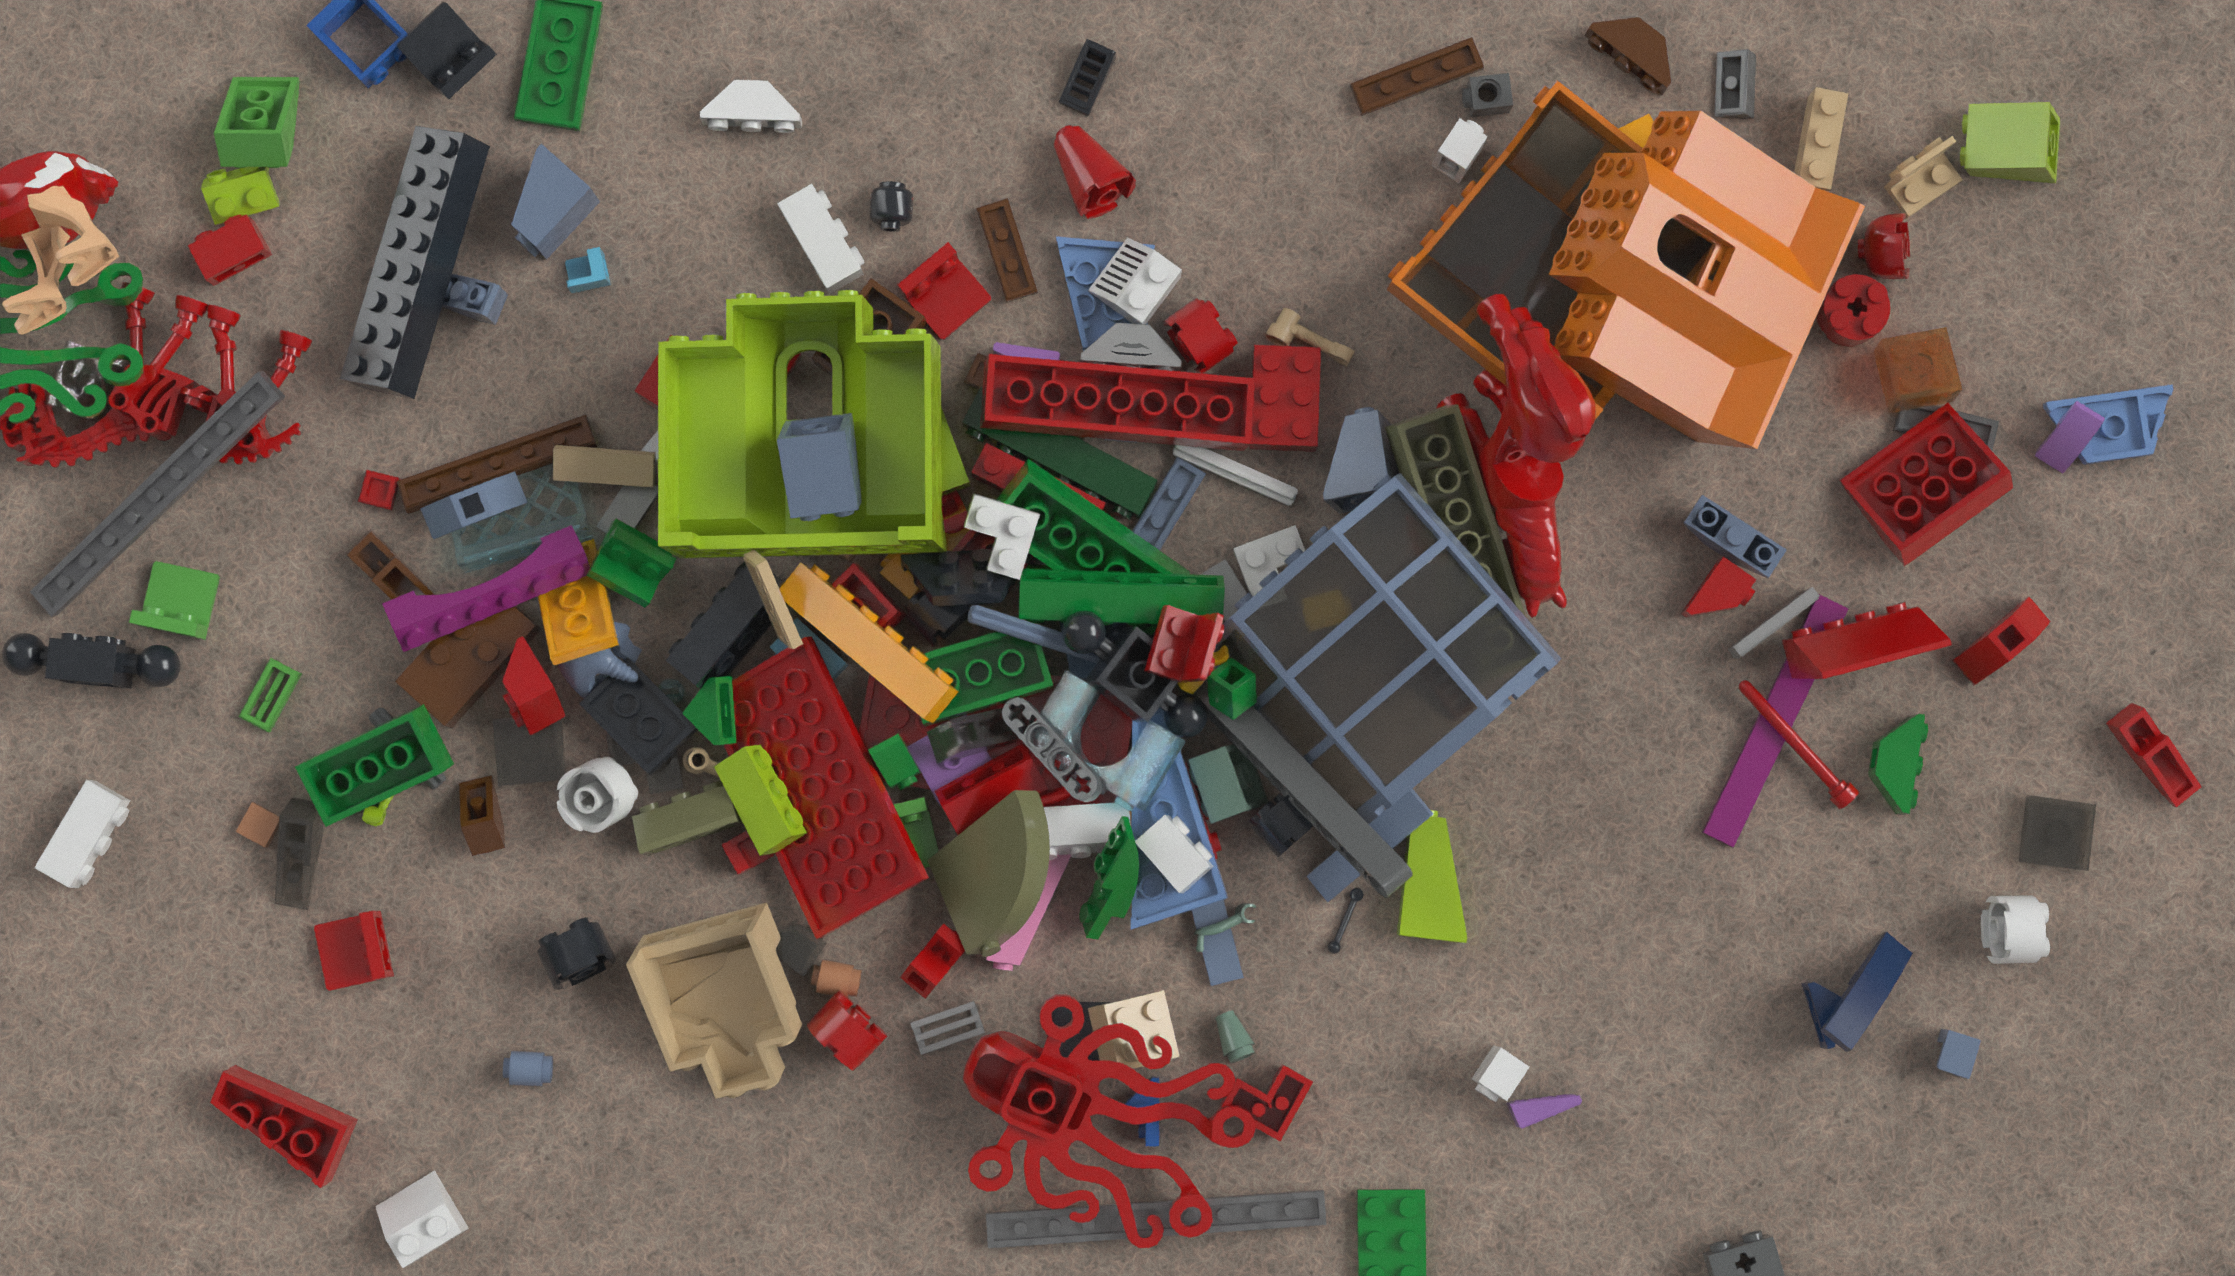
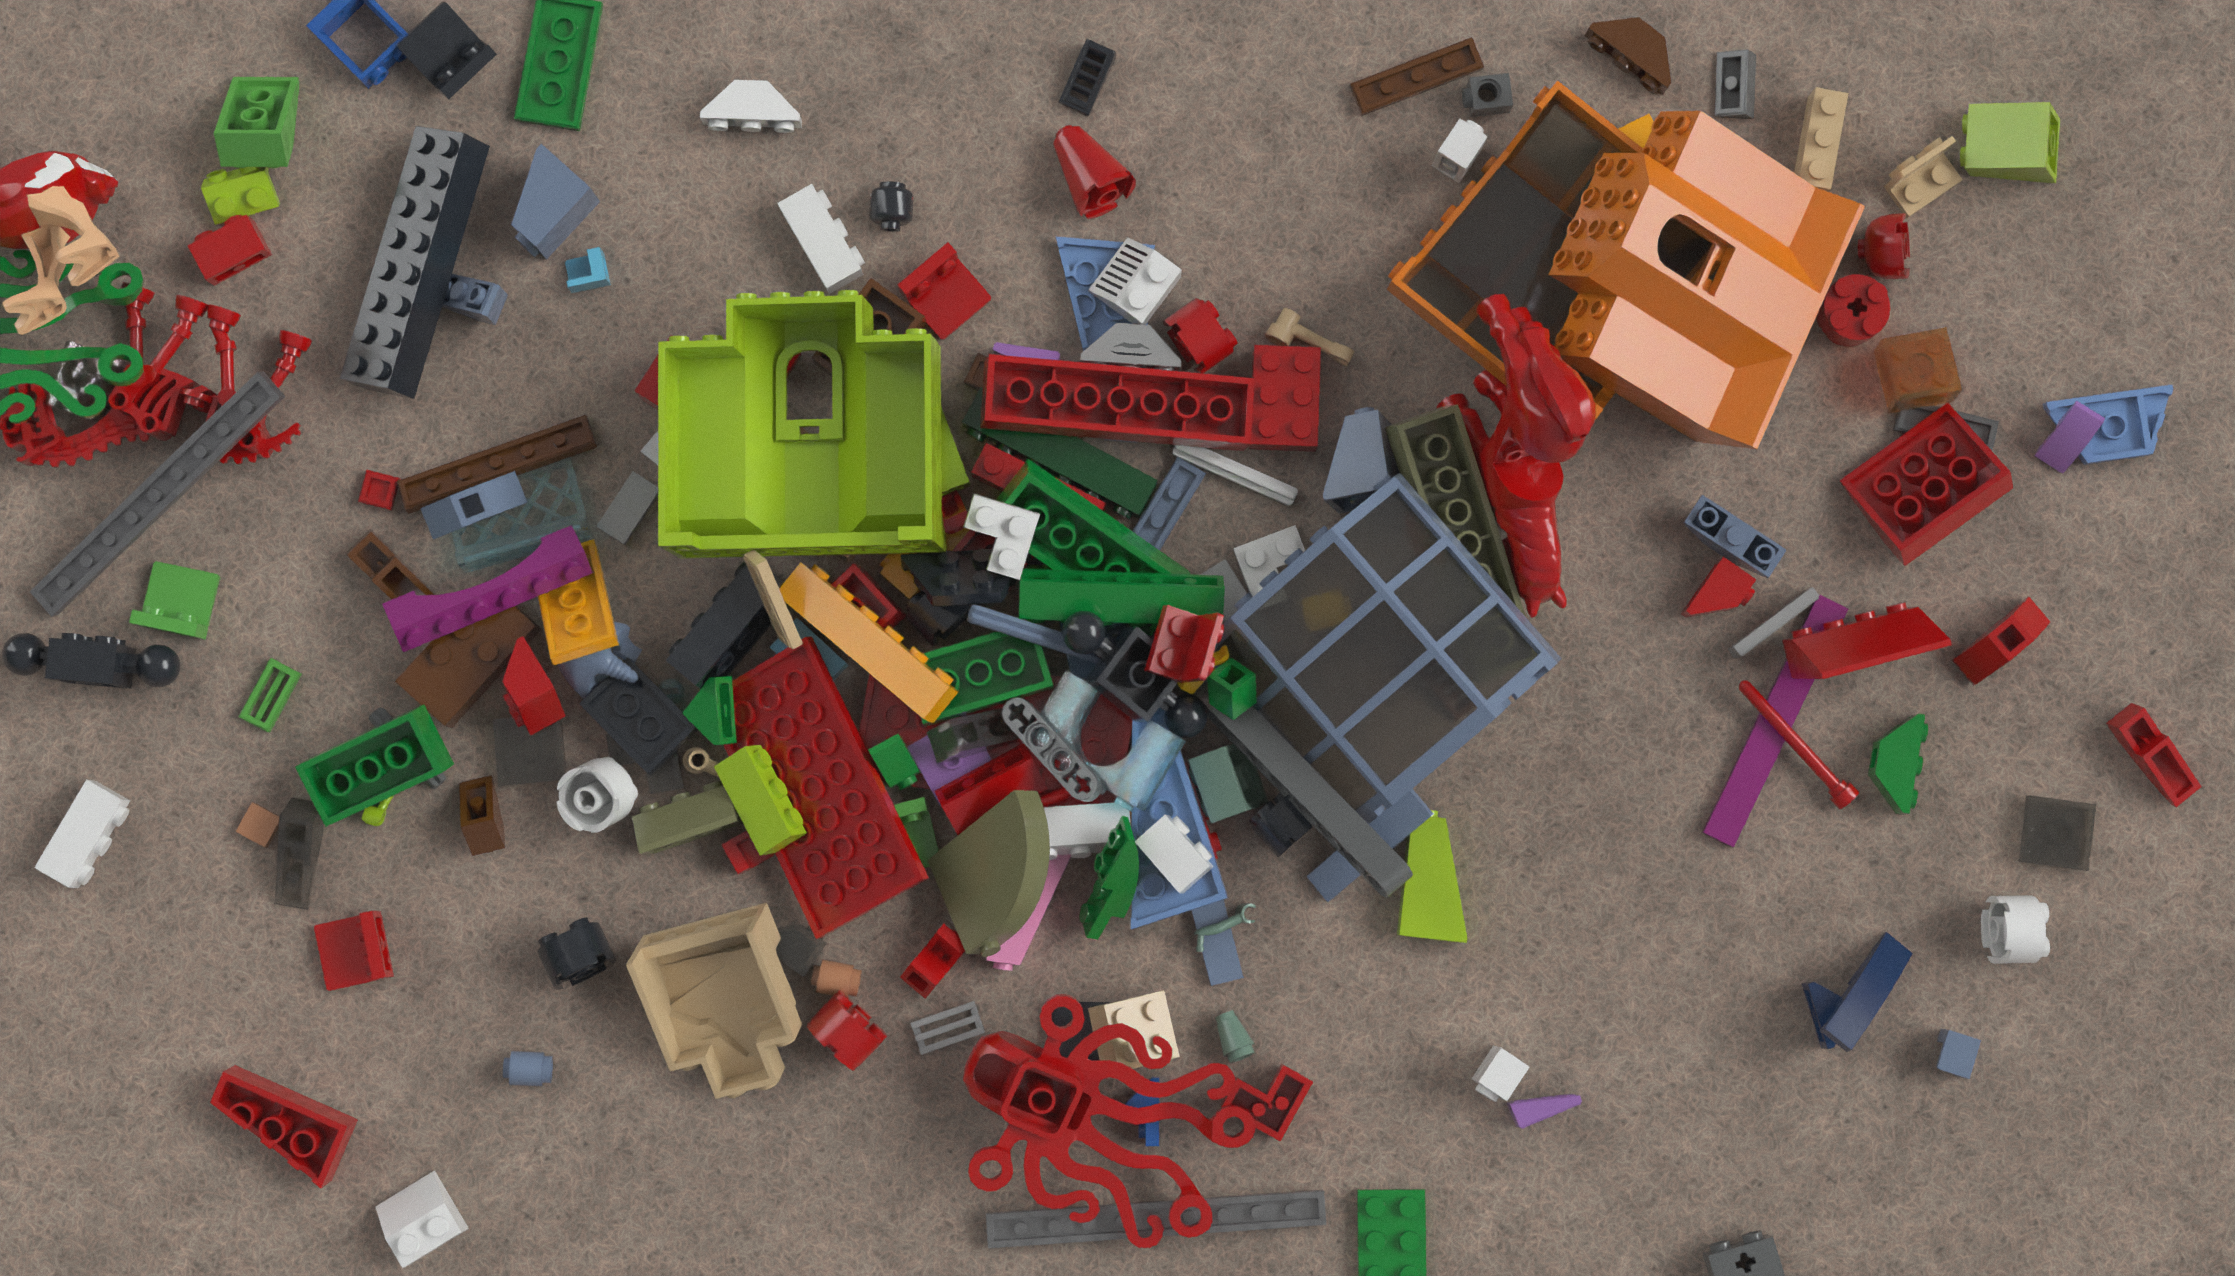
(604, 466): tan tile -> none
(630, 563): green bracket -> none
(820, 466): sand blue slope -> none
(1007, 250): reddish brown tile -> none
(1355, 895): black hinge -> none

